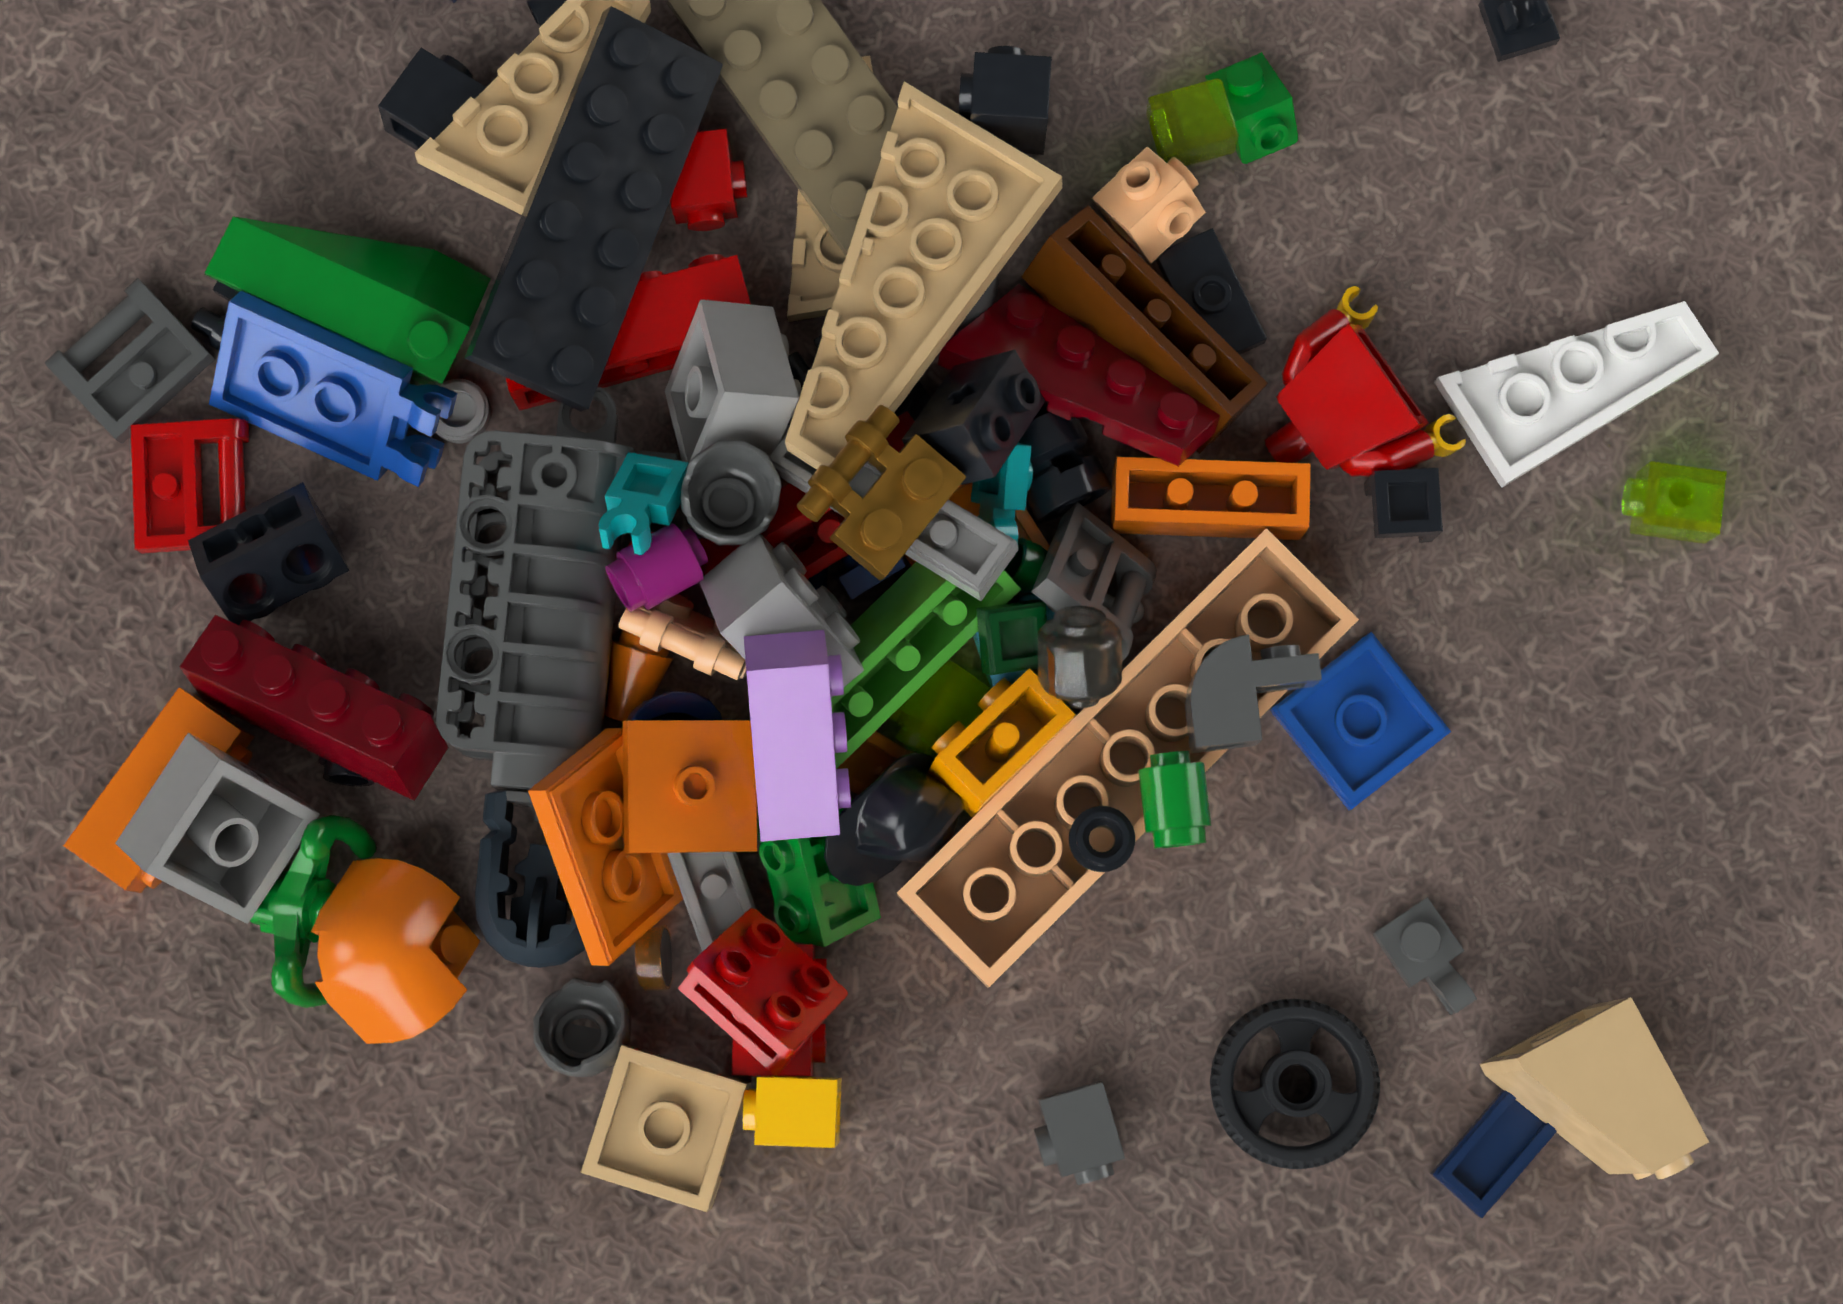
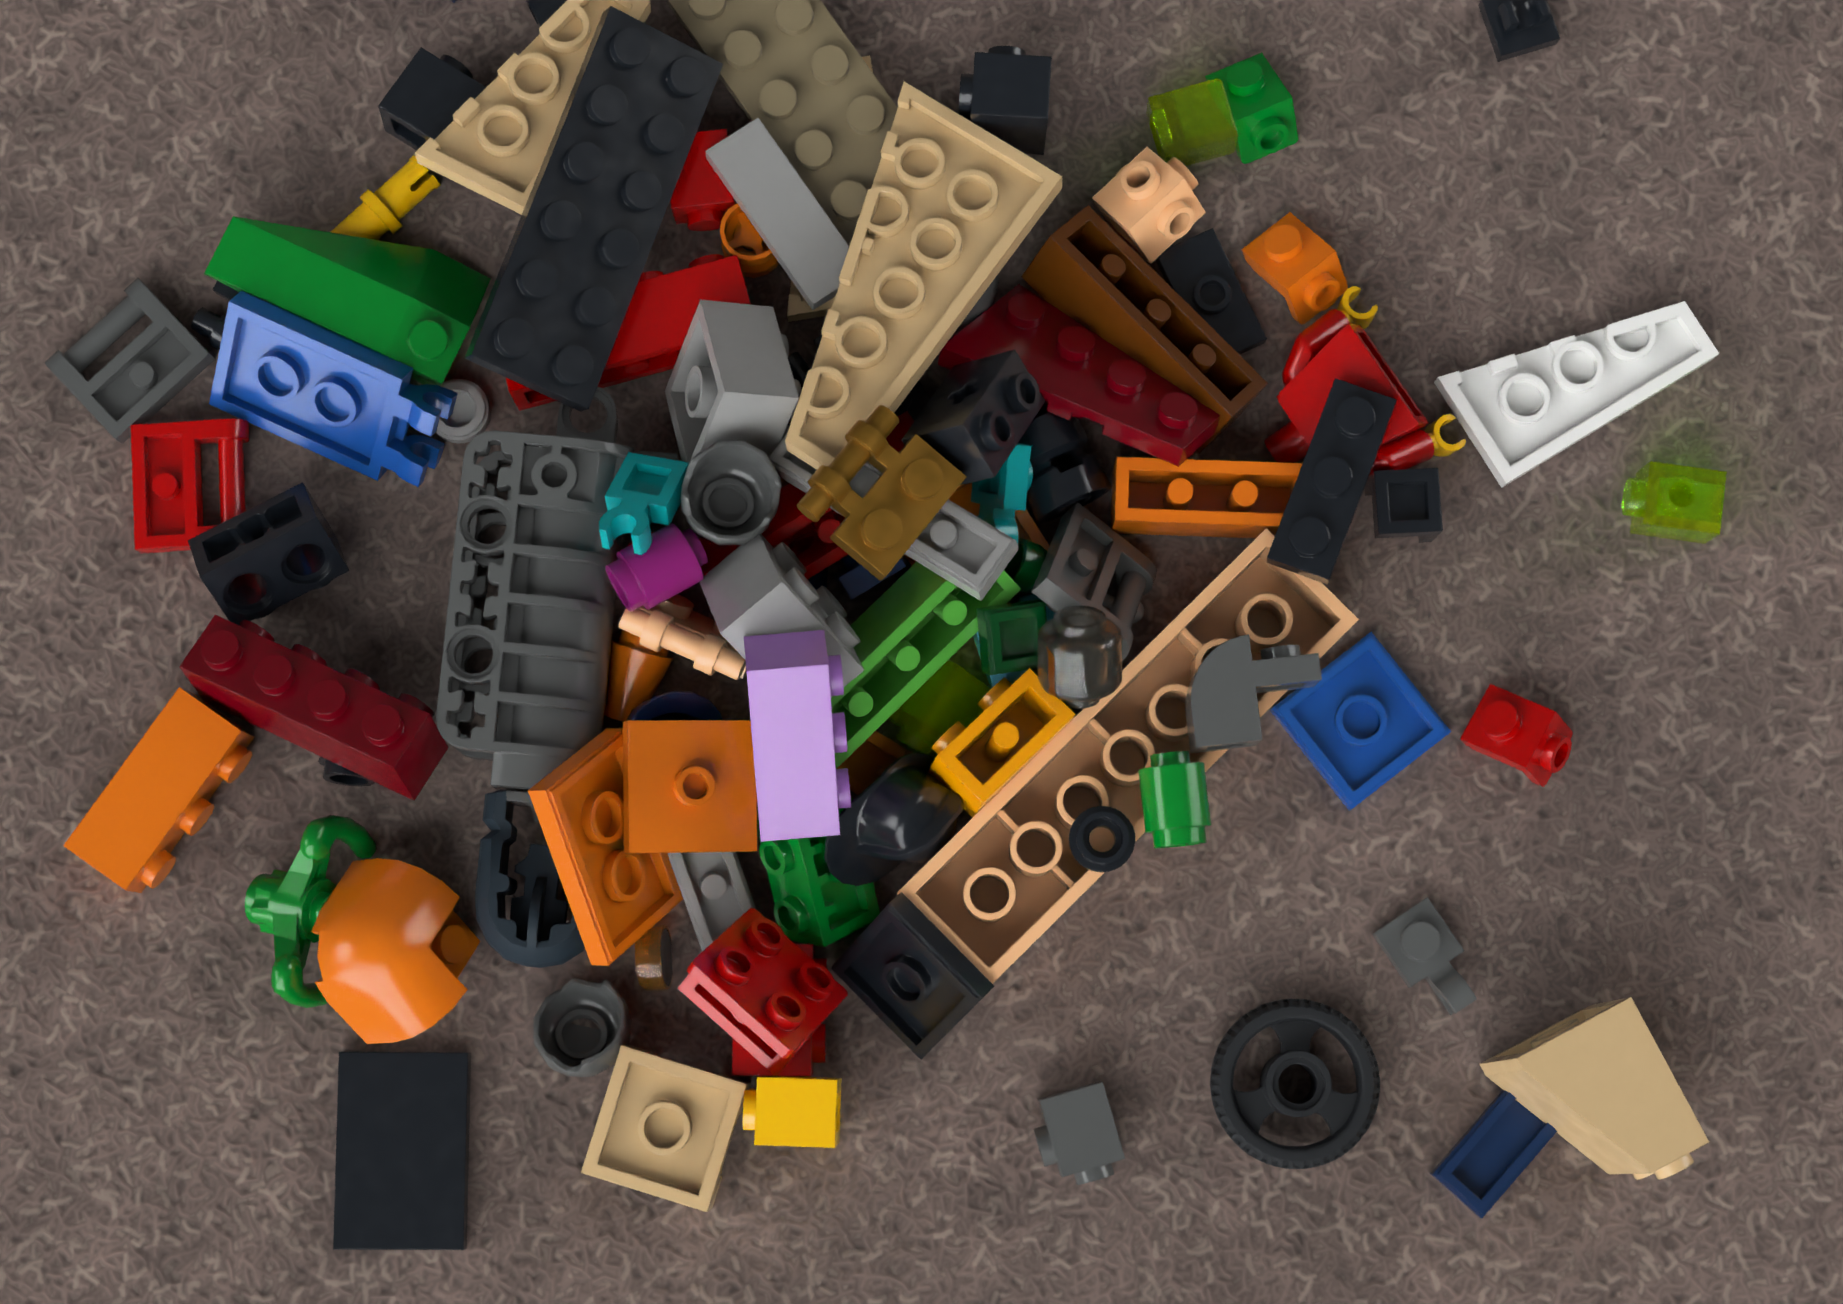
(216, 828): light grey brick -> none
(389, 202): none -> yellow pin
(402, 1151): none -> black tile
(738, 232): none -> orange wheel
(781, 210): none -> light grey tile
(911, 976): none -> black plate
(1297, 267): none -> orange bracket
(1331, 481): none -> black plate
(1519, 734): none -> red bracket

